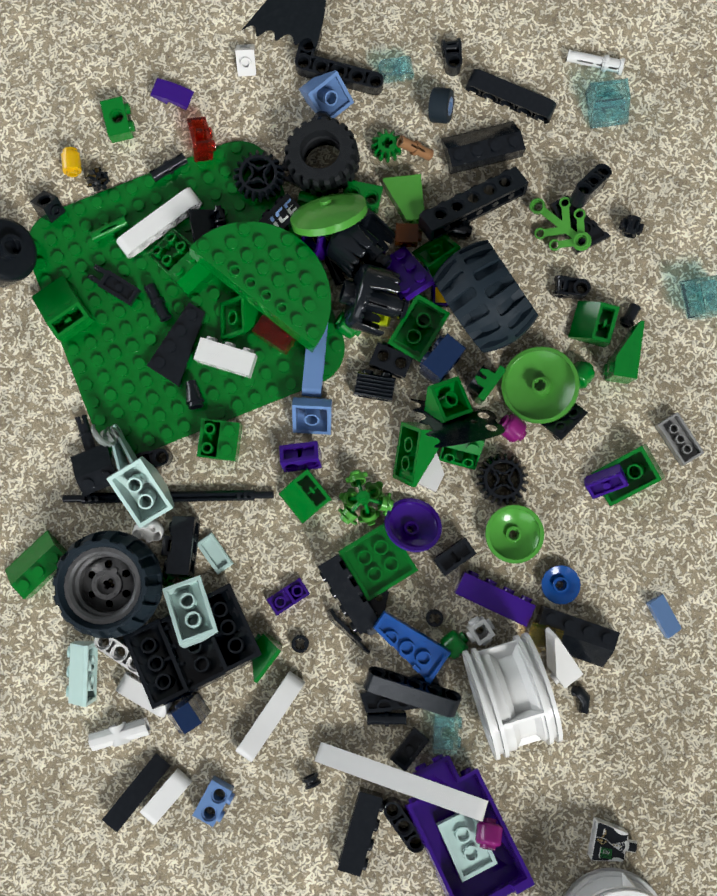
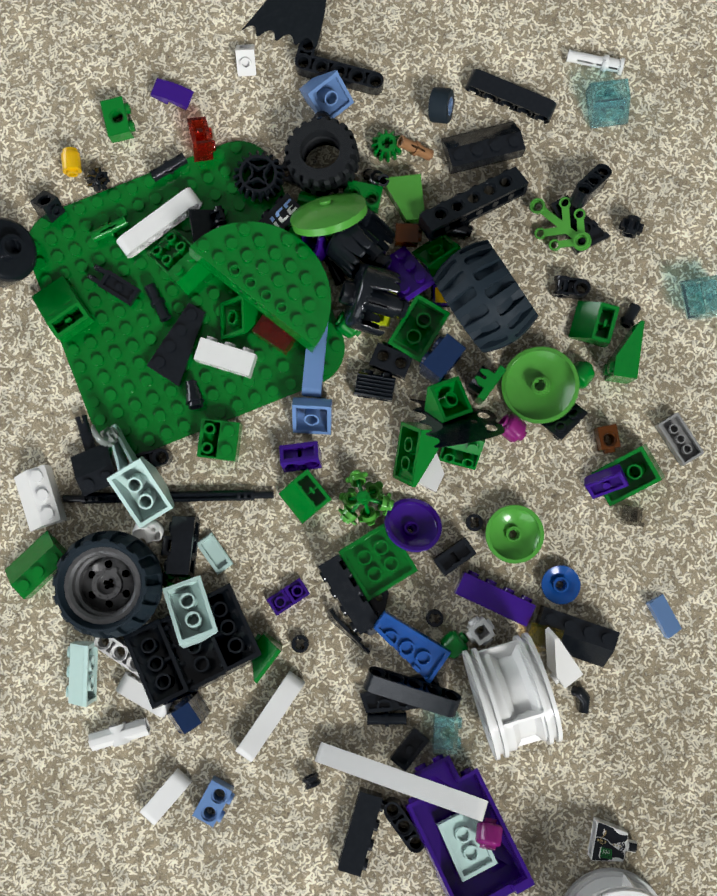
(40, 497): none -> white slope
(136, 792): black slope -> none
(376, 177): none -> black pin
(397, 69): clear light blue piece -> none
(452, 53): black piece -> none
(468, 522): none -> black bush
(495, 472): black gear -> none
(612, 432): none -> reddish brown brick
(631, 516): none -> clear smoke panel

